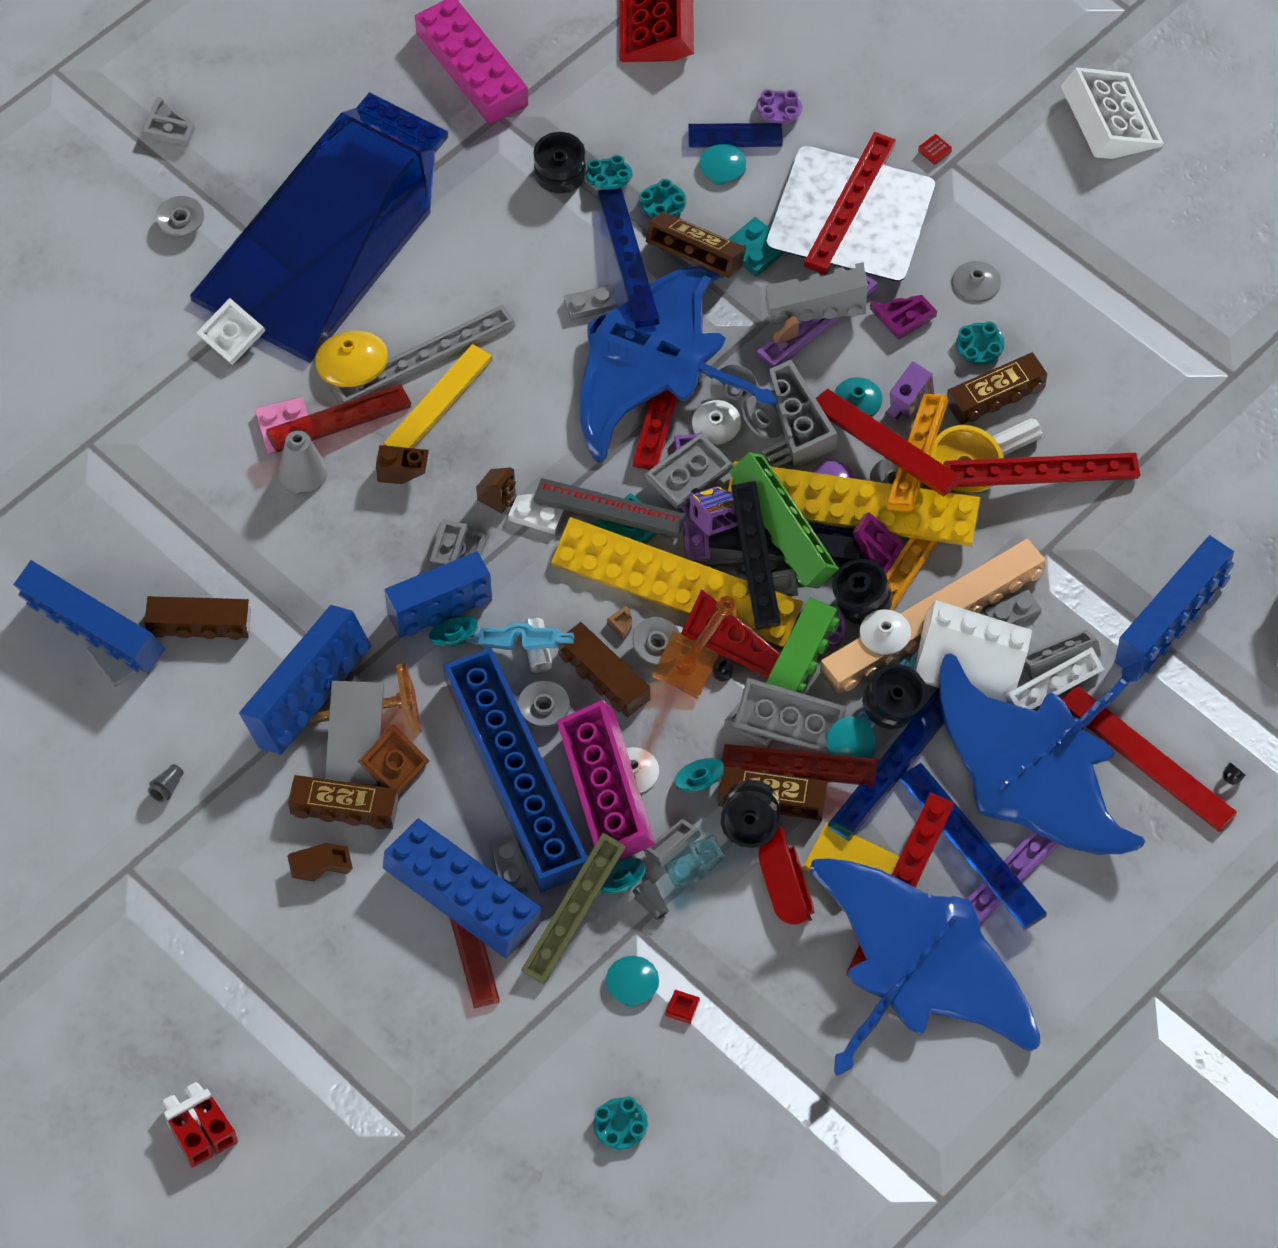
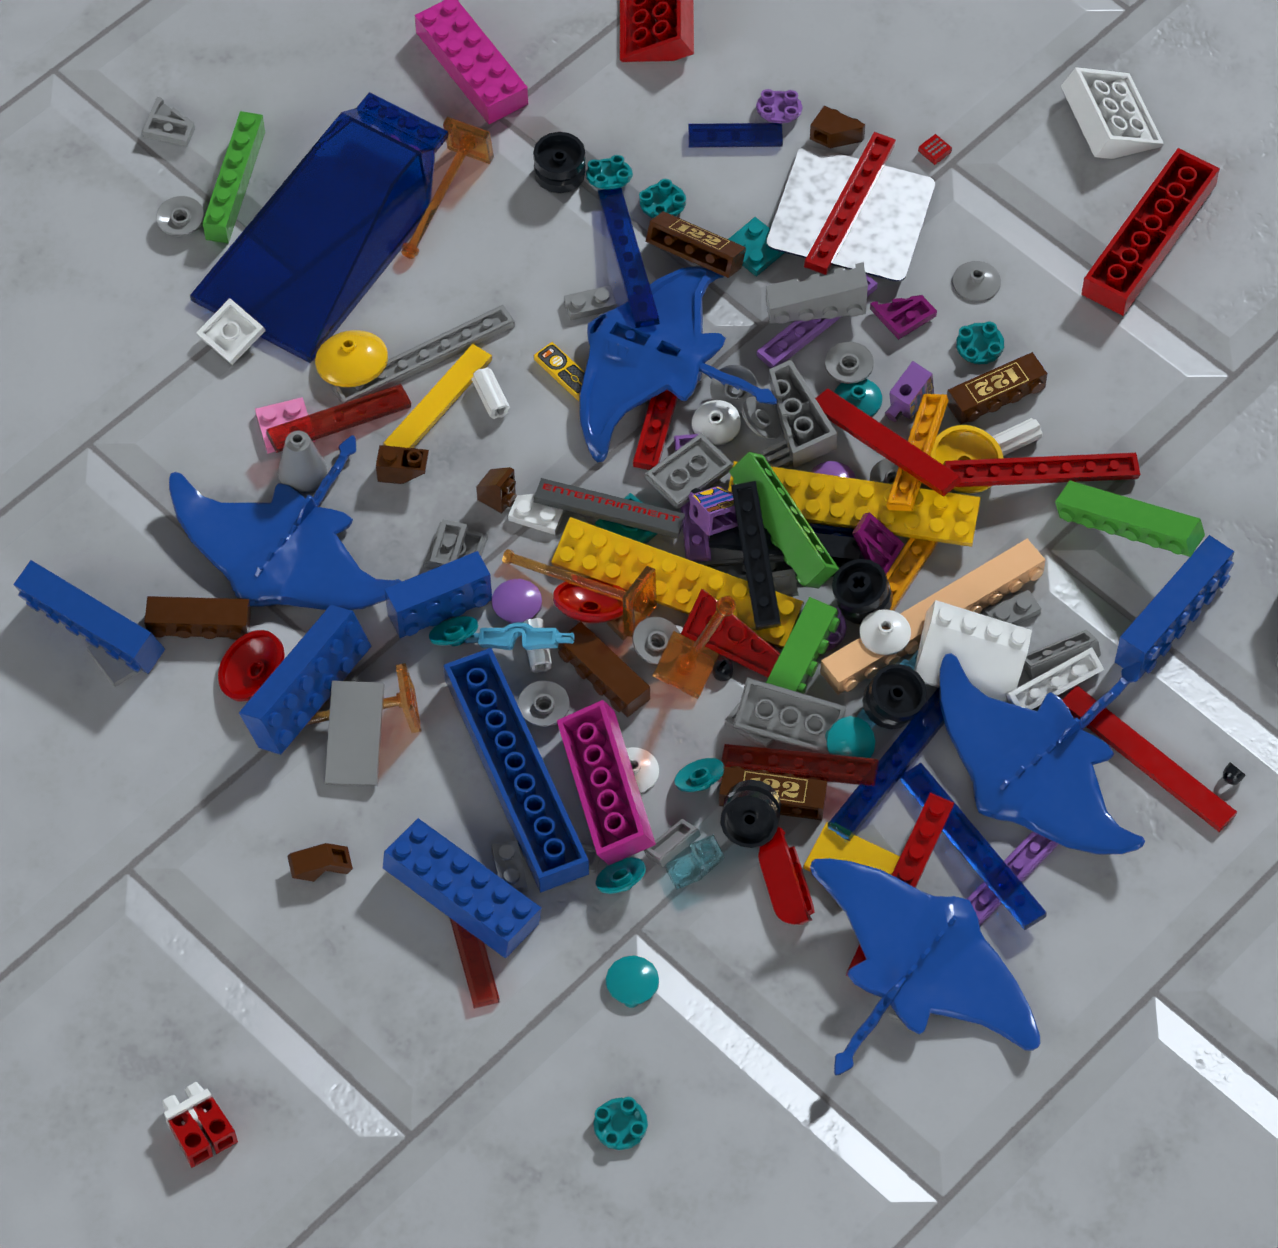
(164, 785): dark grey cone -> none
(234, 177): none -> bright green brick
(249, 664): none -> red dish
(281, 547): none -> blue animal
(343, 802): reddish brown brick -> none
(393, 760): dark orange tile -> none
(466, 141): none -> clear orange tile
(490, 393): none -> white axle
(516, 600): none -> medium lavender dish
(561, 368): none -> tile
(573, 908): olive plate -> none
(586, 604): none -> red dish
(637, 601): none -> clear orange tile
(650, 898): dark grey cone -> none
(682, 1006): red tile -> none
(722, 163): teal dish -> none
(788, 332): medium nougat tile -> none
(836, 129): none -> reddish brown slope
(851, 355): none -> light grey dish
(1130, 518): none -> bright green brick
(1150, 231): none -> red brick

